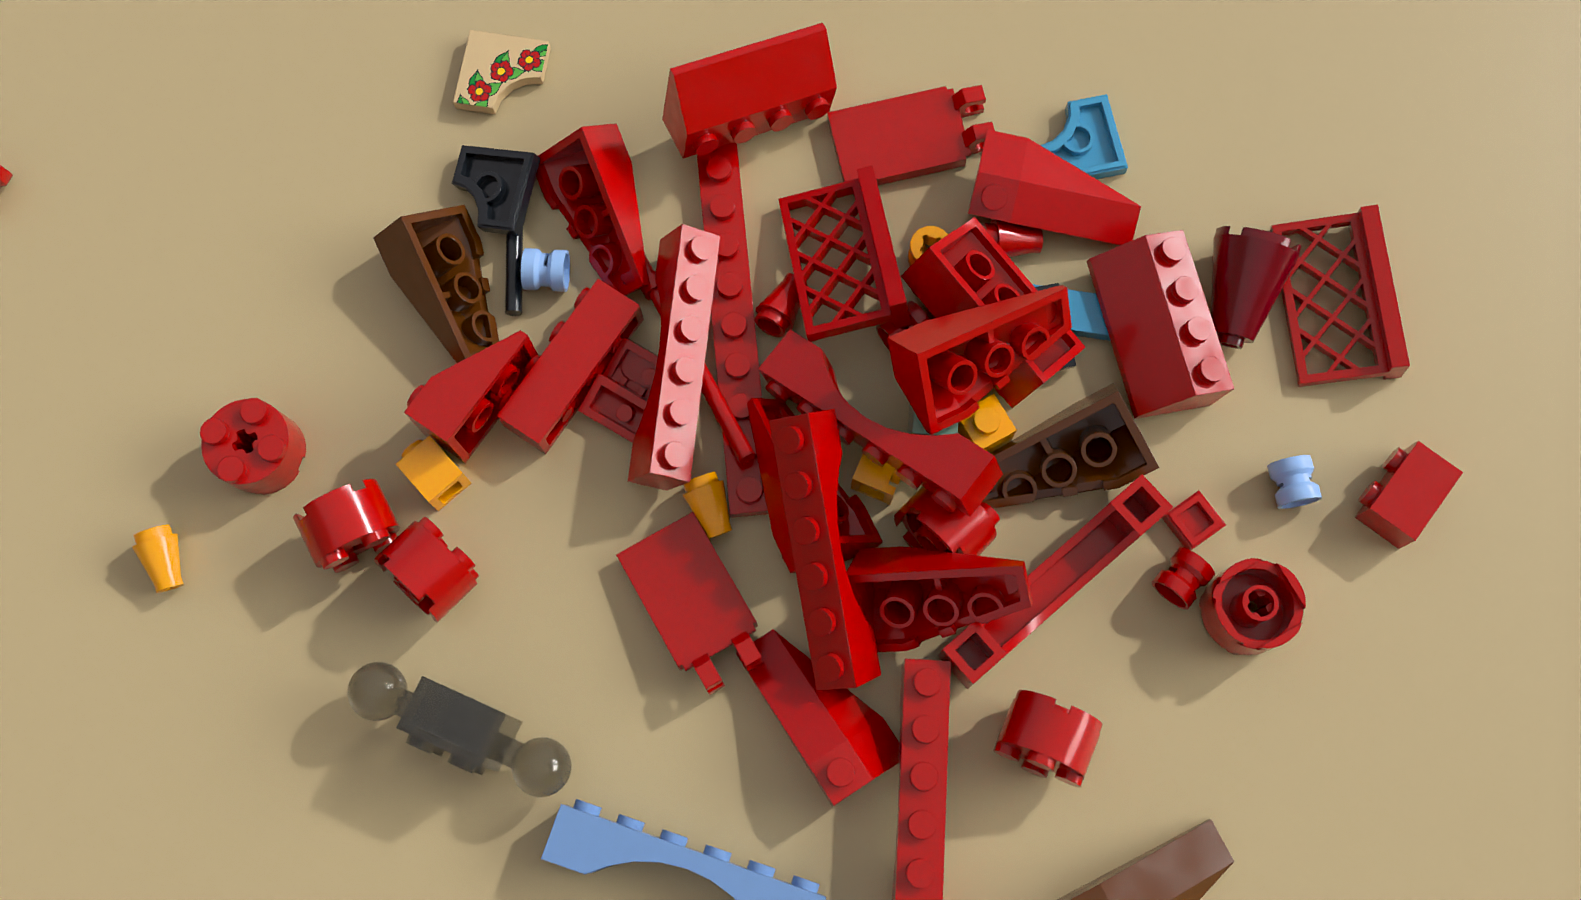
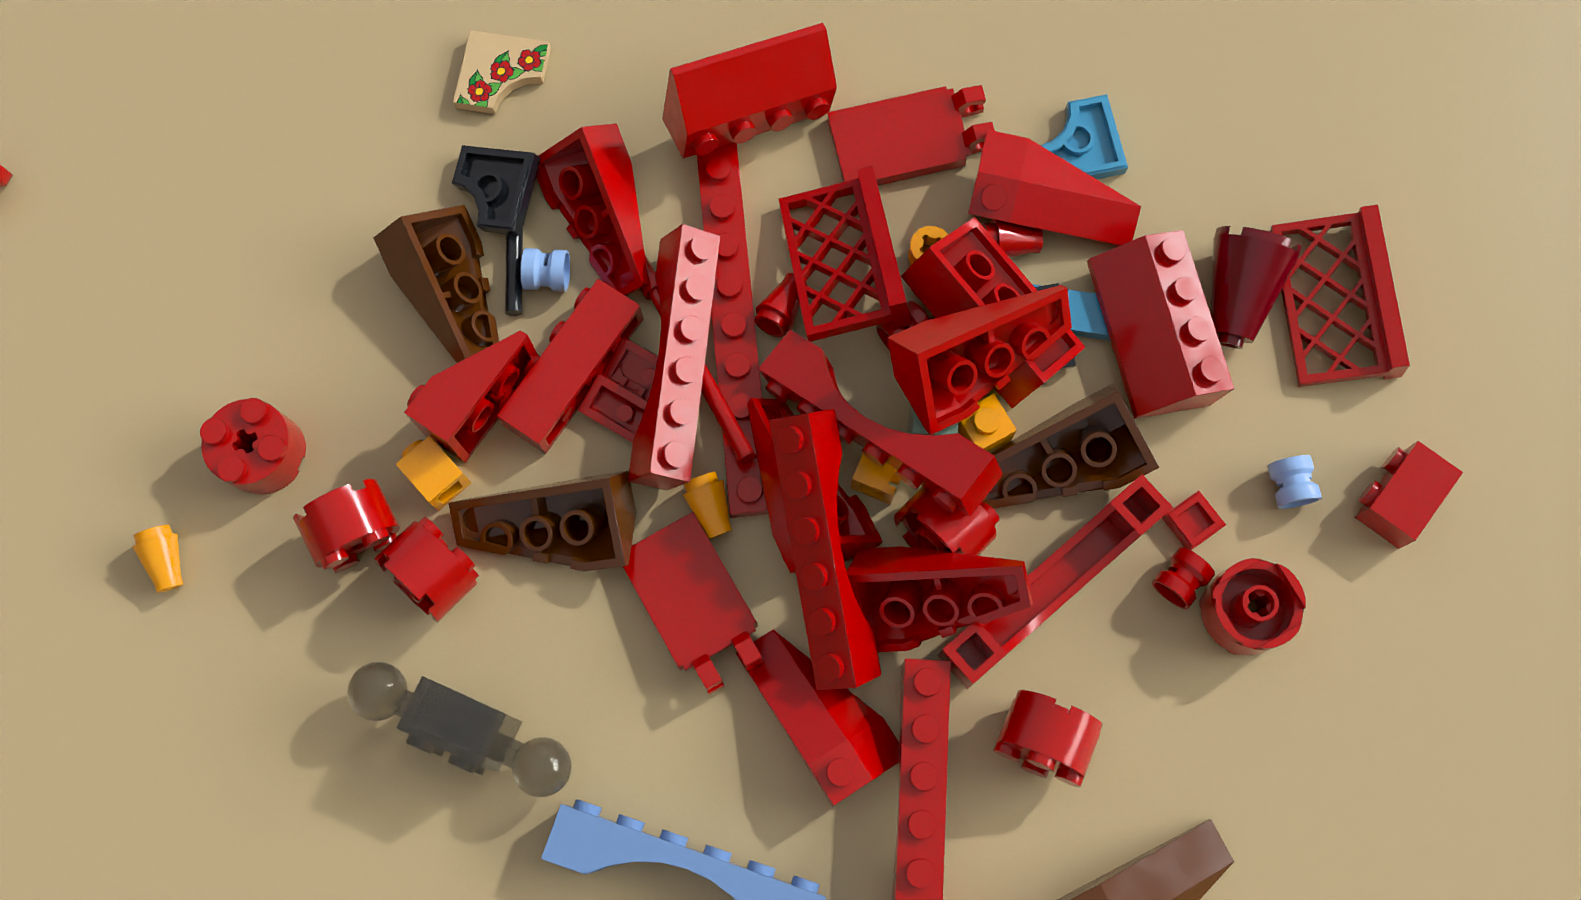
(566, 522): none -> reddish brown wedge

